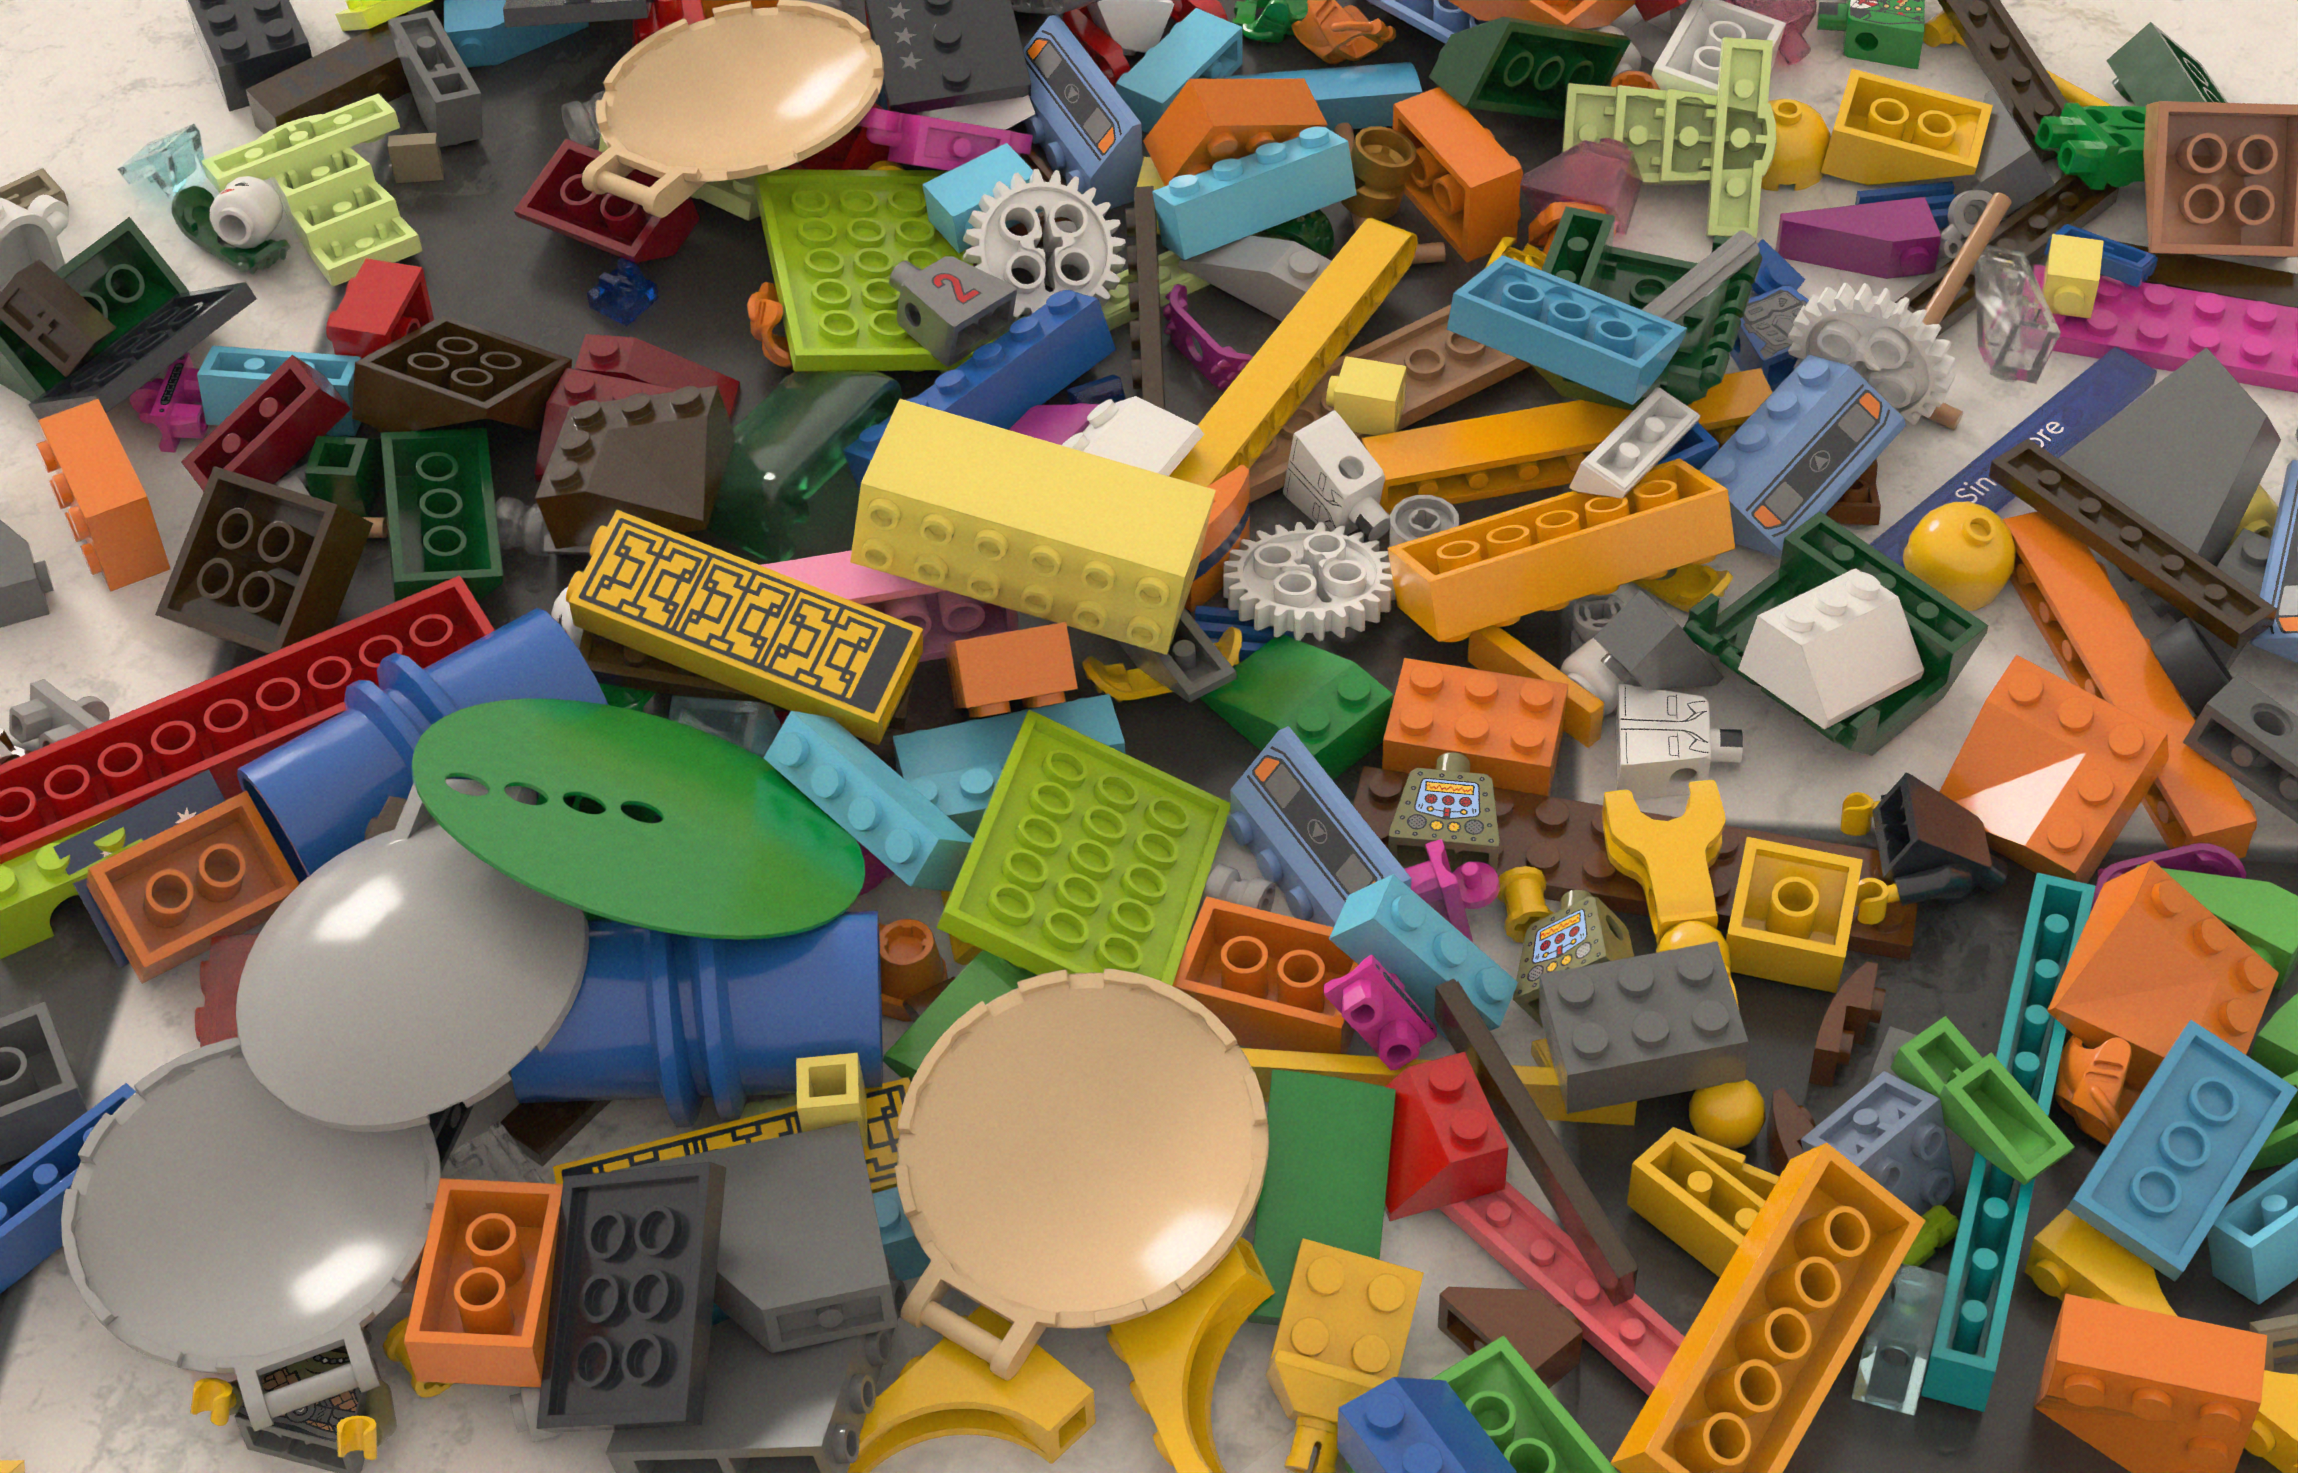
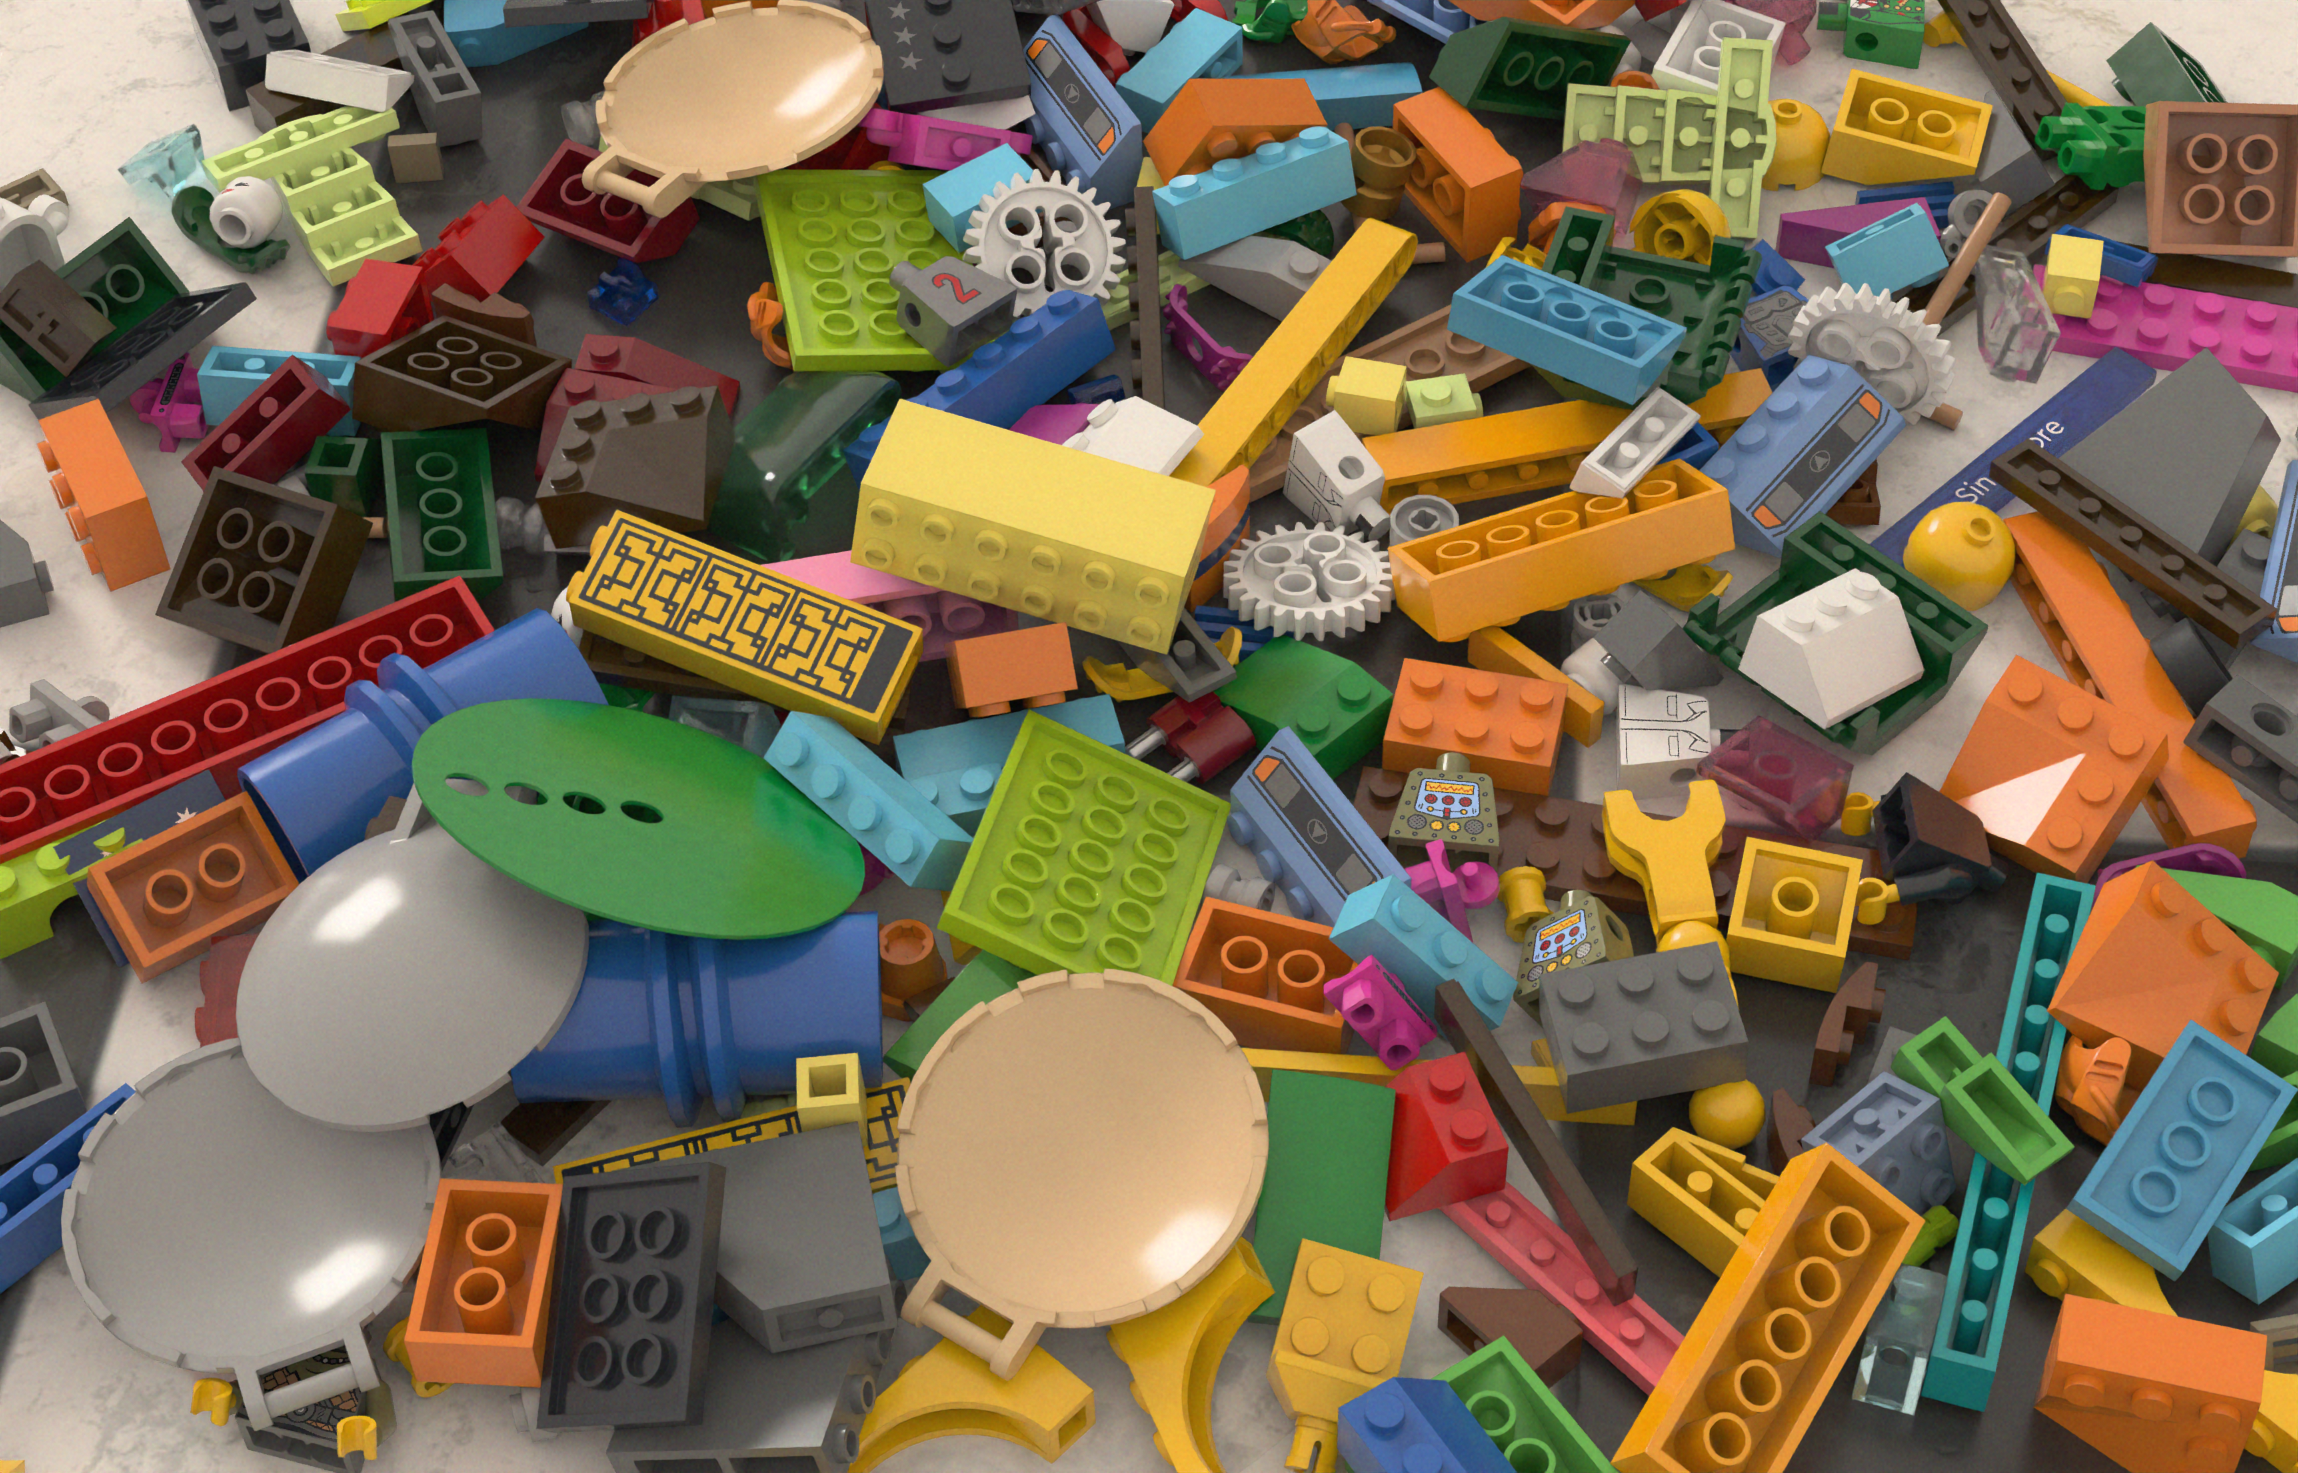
(336, 79): none -> white slope
(480, 249): none -> red slope
(492, 314): none -> reddish brown slope
(1198, 733): none -> dark red piece
(1441, 400): none -> yellowish green bracket
(1679, 226): none -> yellow cylinder
(1704, 277): light grey axle -> none
(1780, 777): none -> clear pink slope
(1890, 253): none -> medium azure brick

